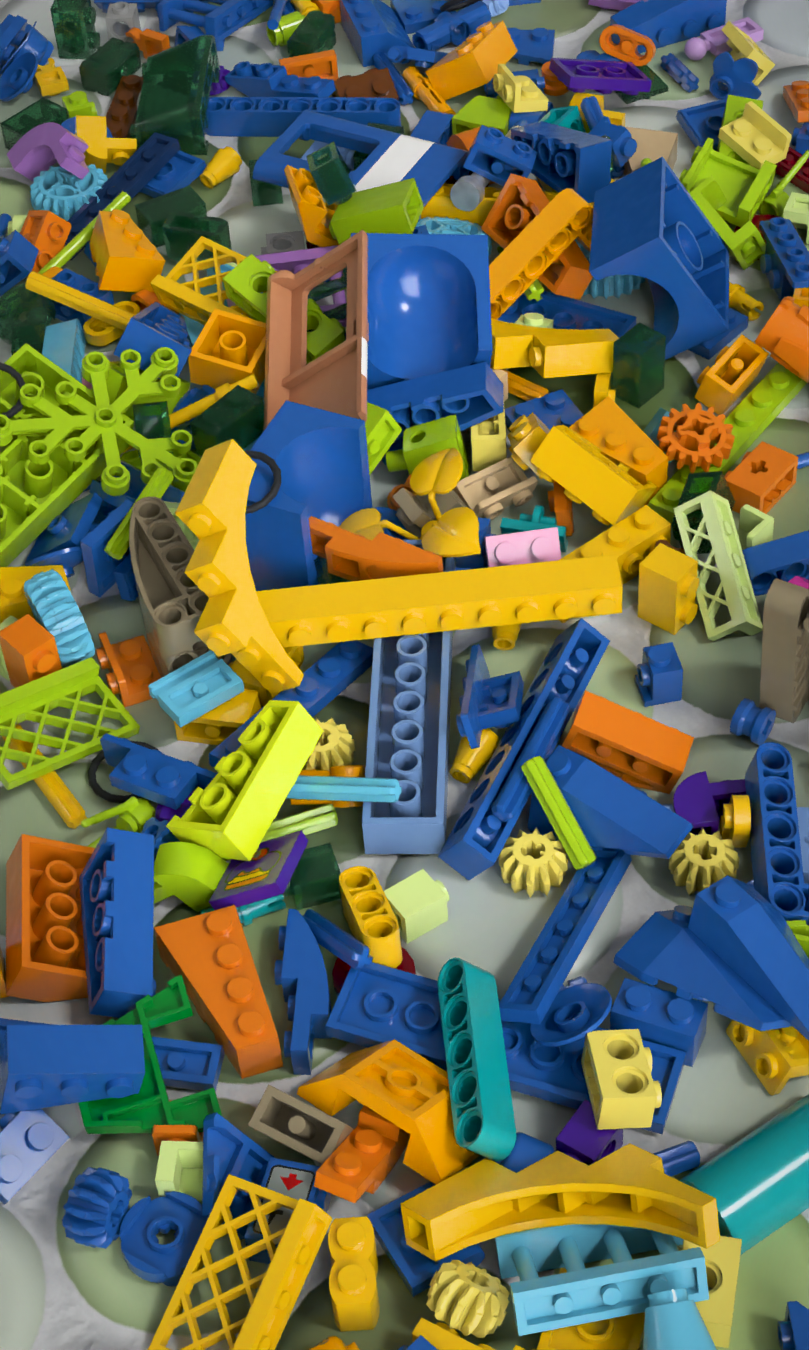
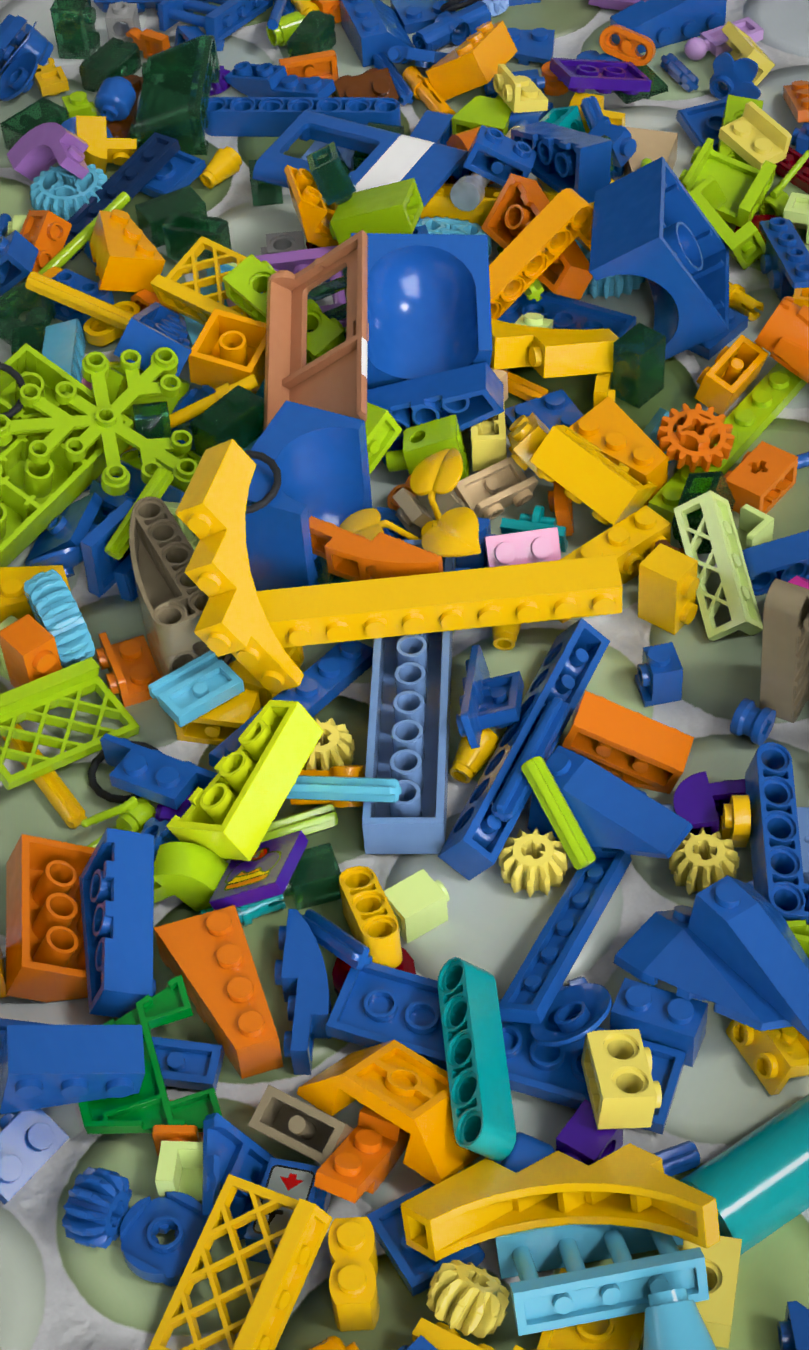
(115, 98): none -> blue head

